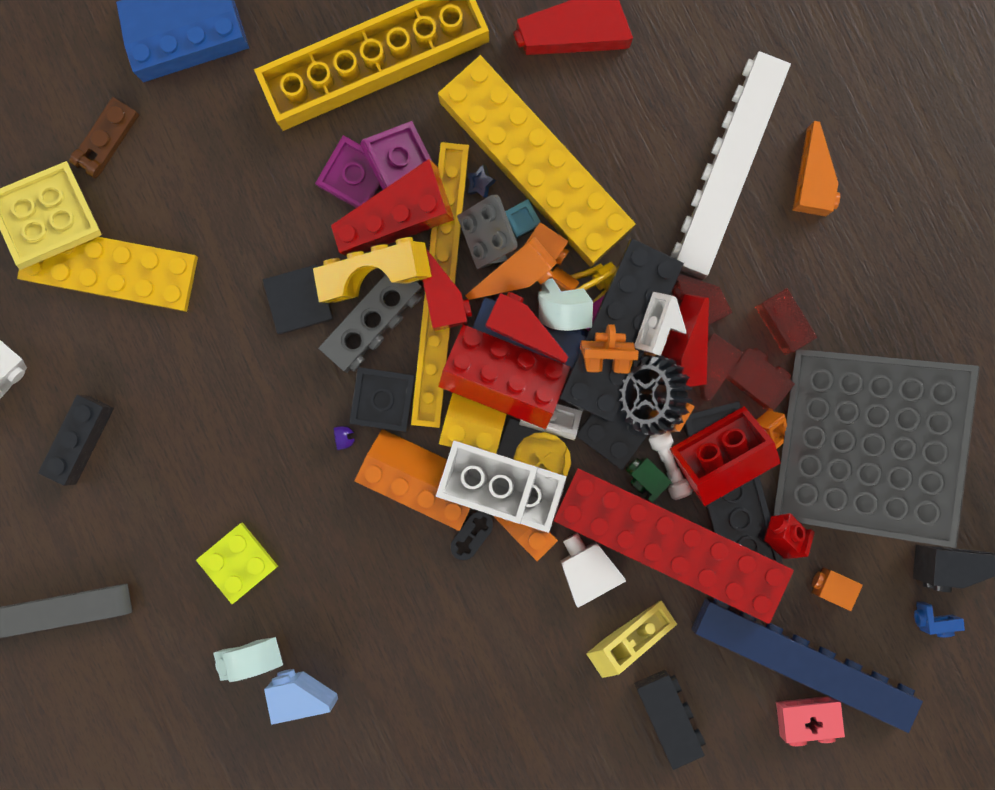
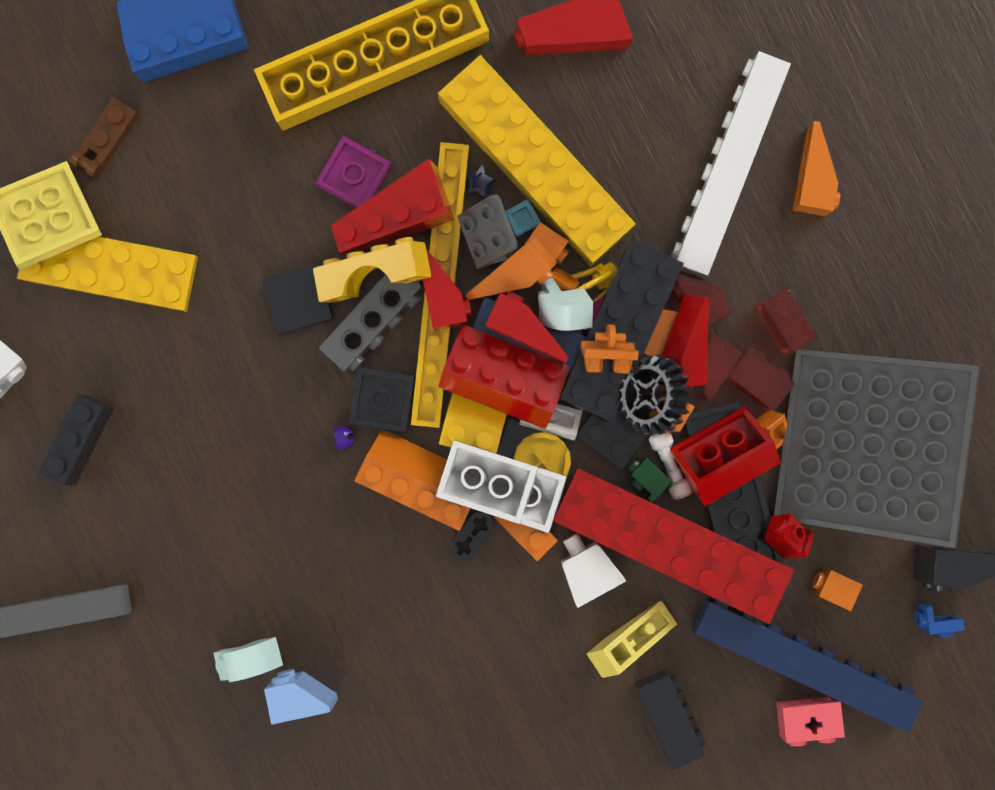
(237, 563): neon yellow plate -> none
(395, 152): magenta tile -> none
(660, 317): white slope -> none

